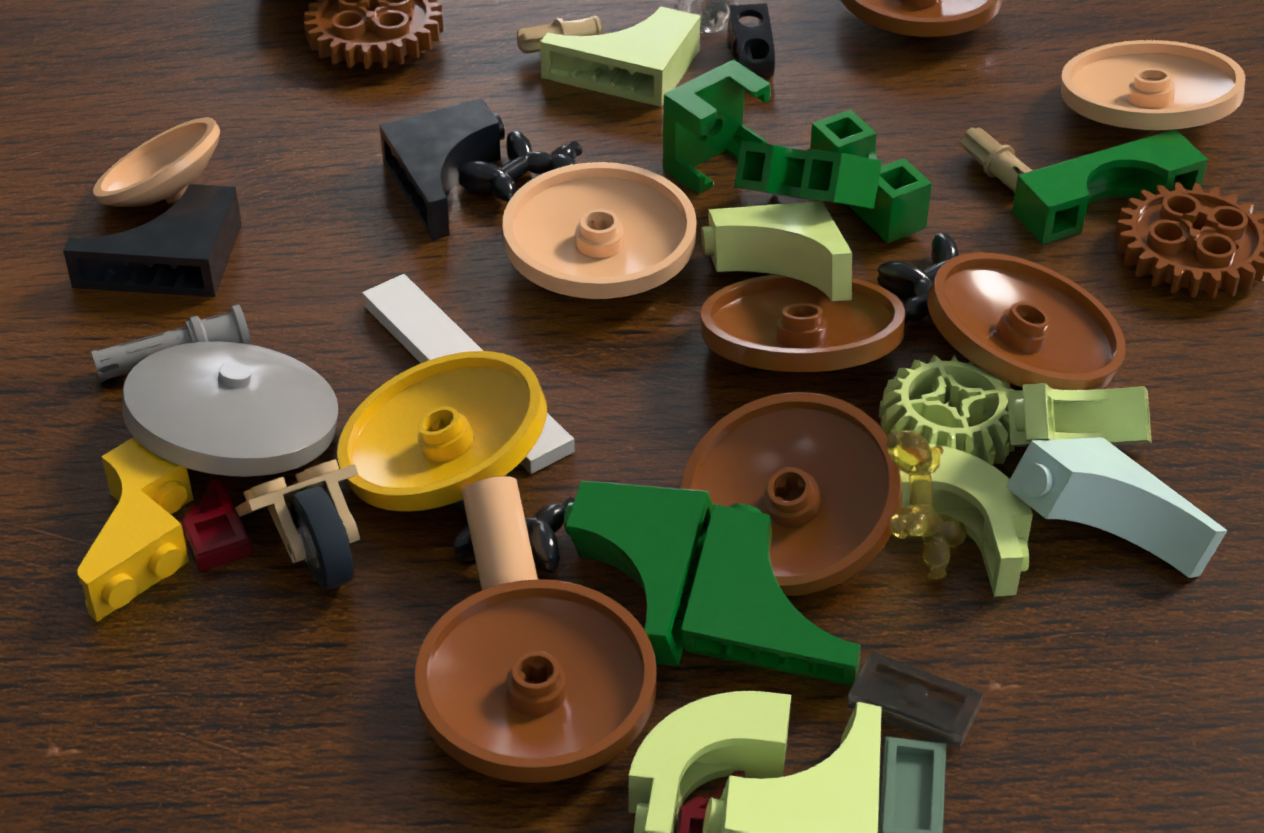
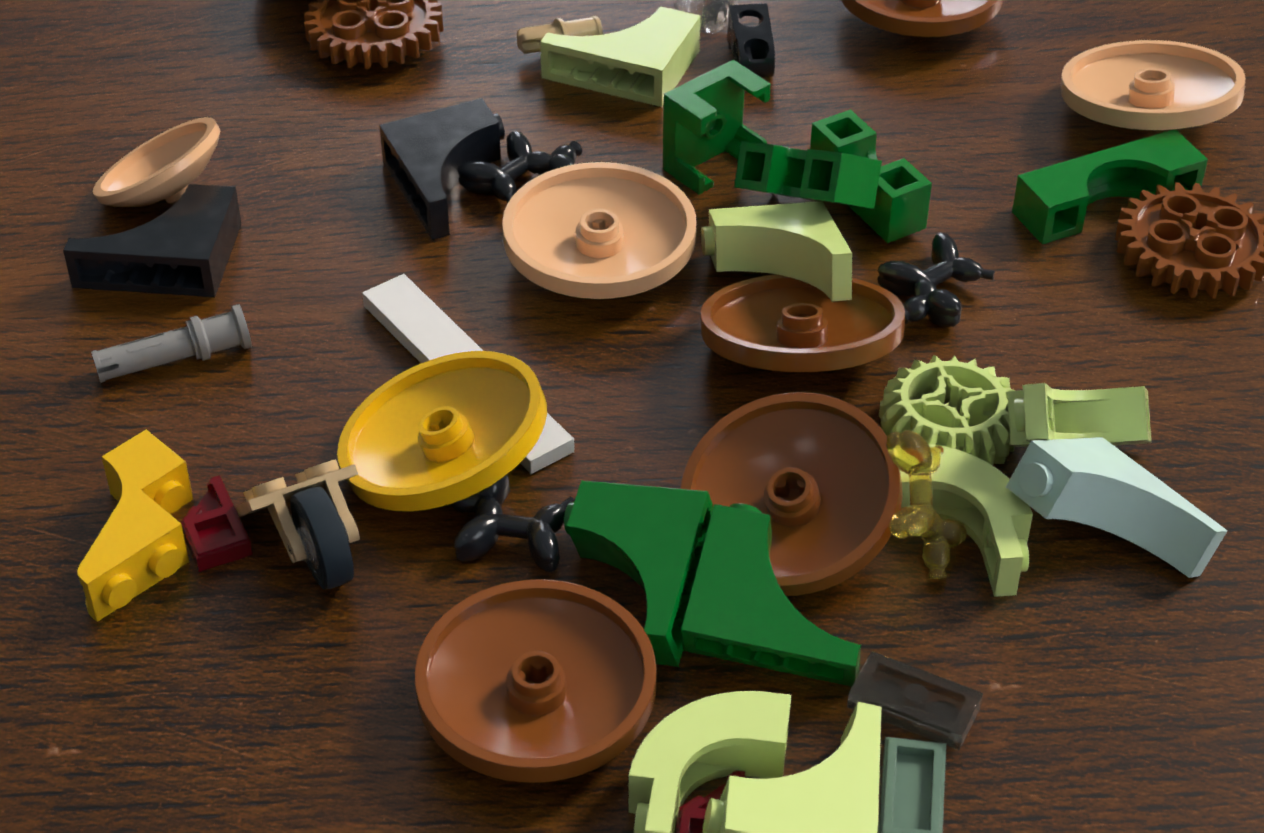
(229, 408): light grey dish -> none
(498, 531): light nougat pin -> none
(996, 158): tan axle -> none
(1025, 322): dark orange dish -> none

